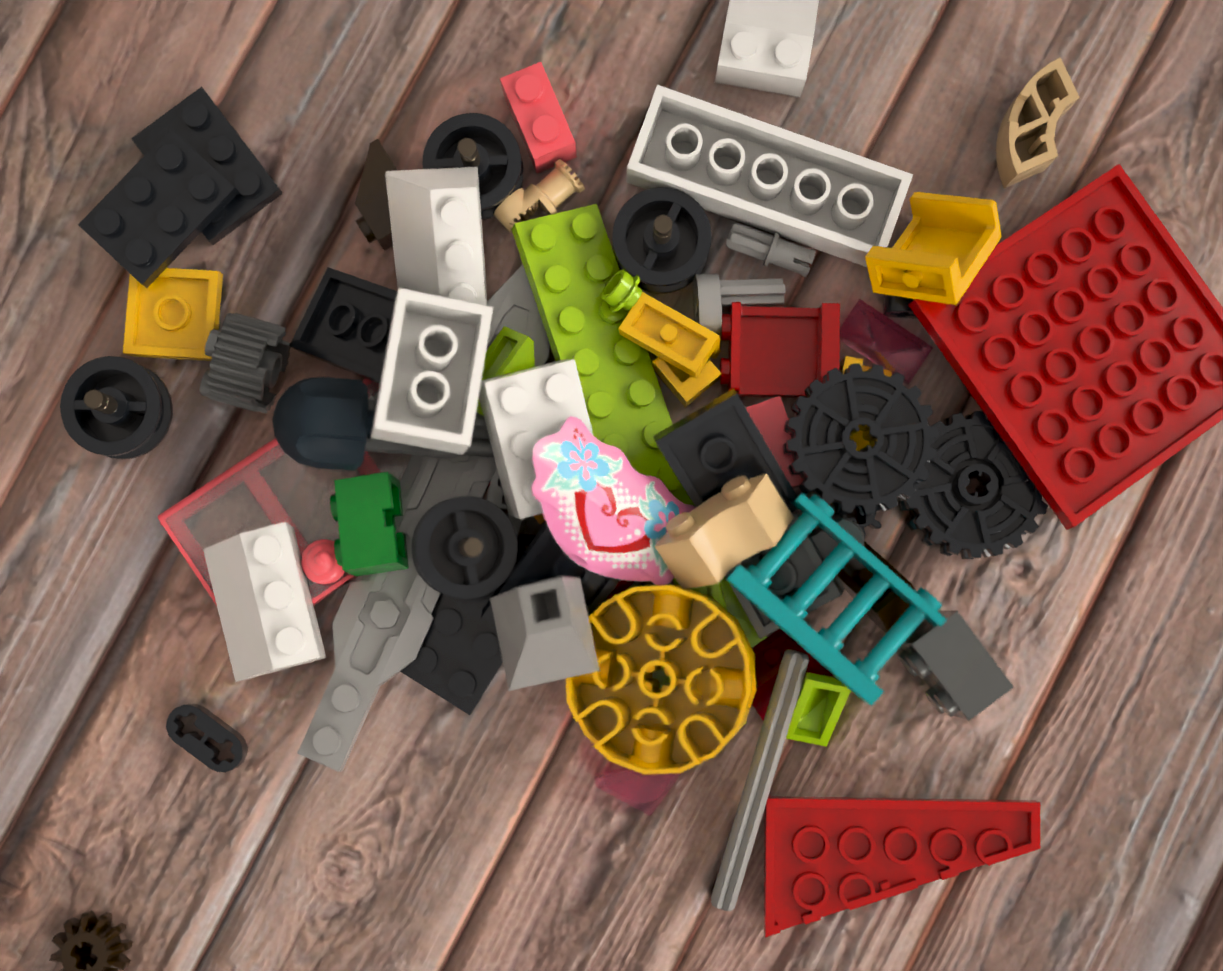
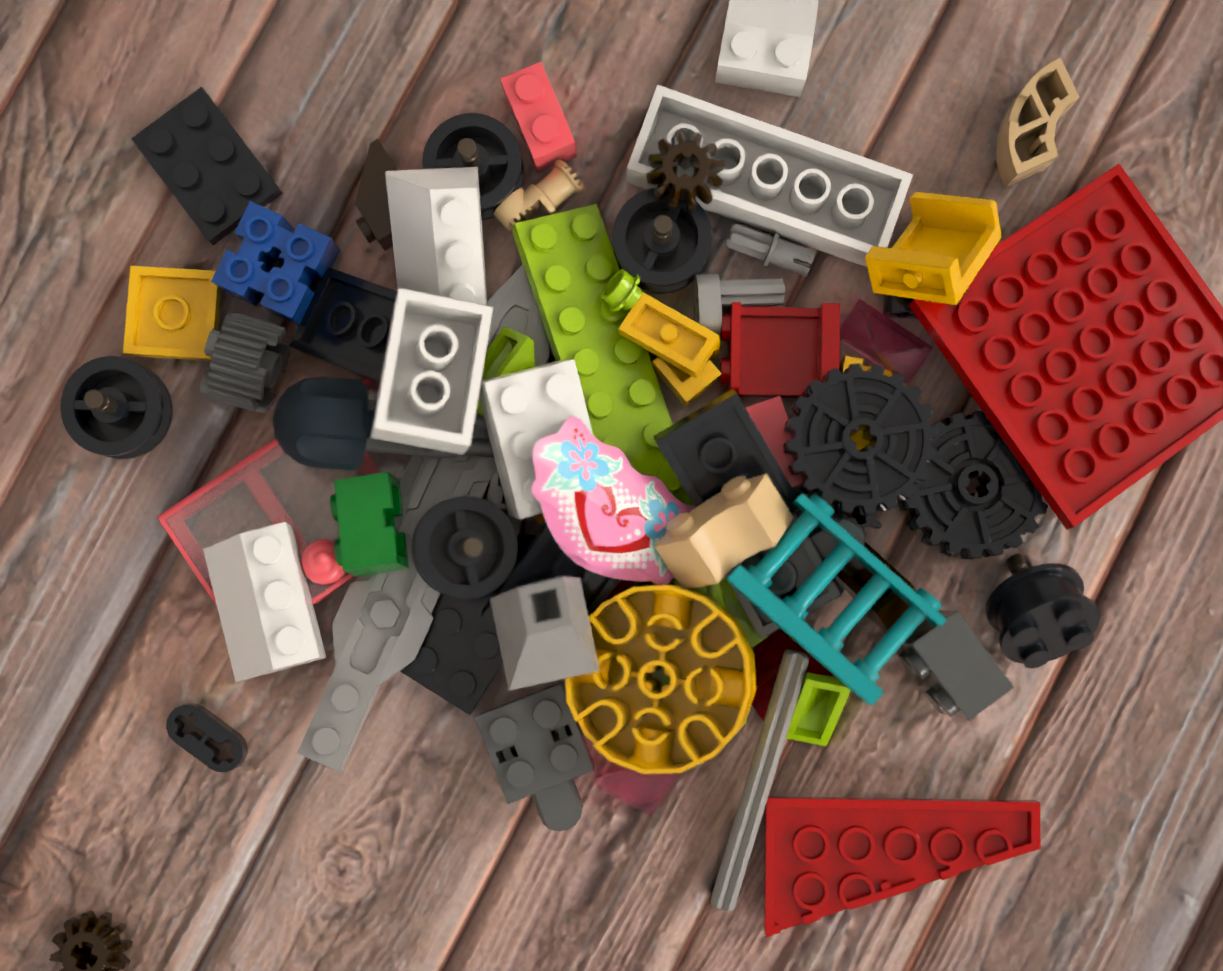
(158, 208): black plate -> none
(266, 239): none -> blue brick
(537, 755): none -> dark grey brick
(686, 156): none -> dark brown gear
(1041, 612): none -> black wheel

